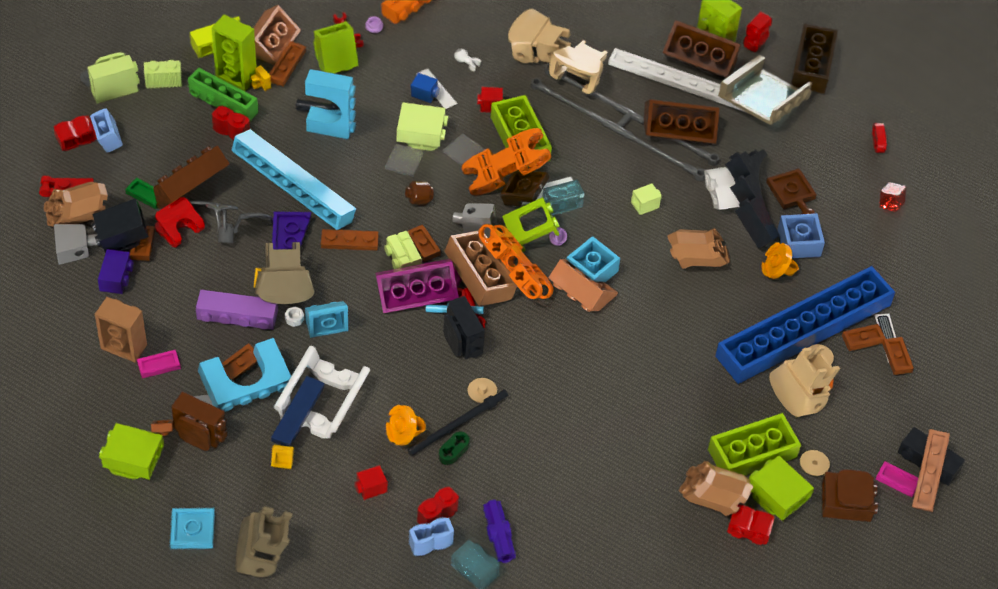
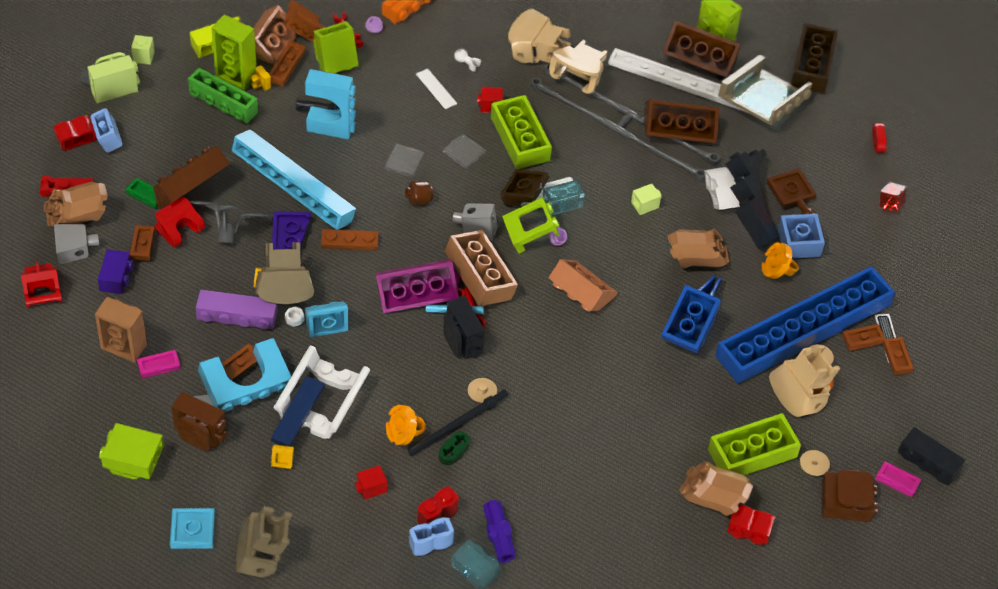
(38, 277): none -> red piece
(120, 226): black brick -> none
(142, 49): none -> yellowish green brick
(162, 74): yellowish green brick -> none
(162, 427): dark orange plate -> none
(229, 123): red brick -> none
(302, 20): none -> dark orange bracket
(402, 250): yellowish green brick -> none
(421, 126): yellowish green brick -> none
(424, 87): blue brick -> none
(424, 243): dark orange plate -> none
(516, 157): orange piece -> none
(524, 274): orange piece -> none
(595, 260): medium azure slope -> none
(693, 316): none -> blue slope
(757, 32): red brick -> none
(779, 488): lime brick -> none
(931, 470): nougat tile -> none

